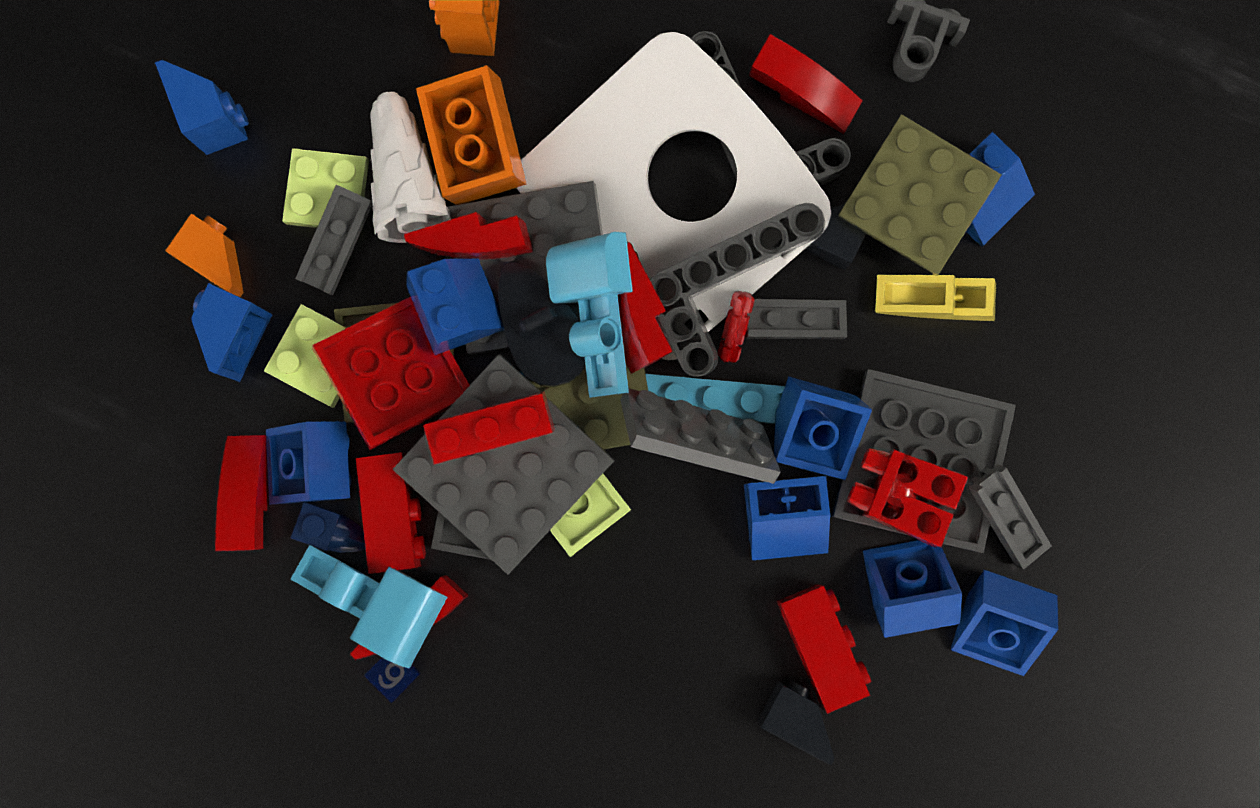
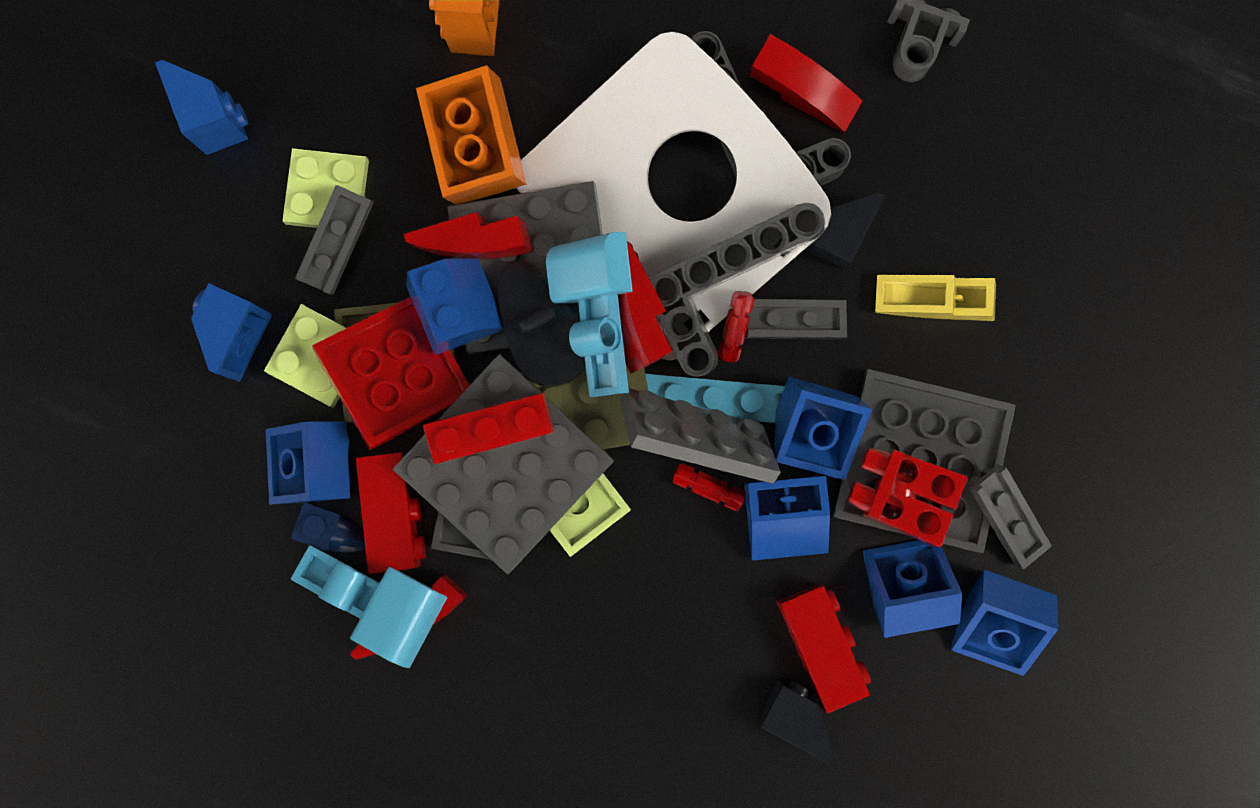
(208, 252): orange slope -> none
(242, 494): red slope -> none
(391, 678): clear blue tile -> none
(404, 186): white cone -> none
(709, 487): none -> red axle
(919, 195): olive plate -> none
(1007, 196): blue slope -> none

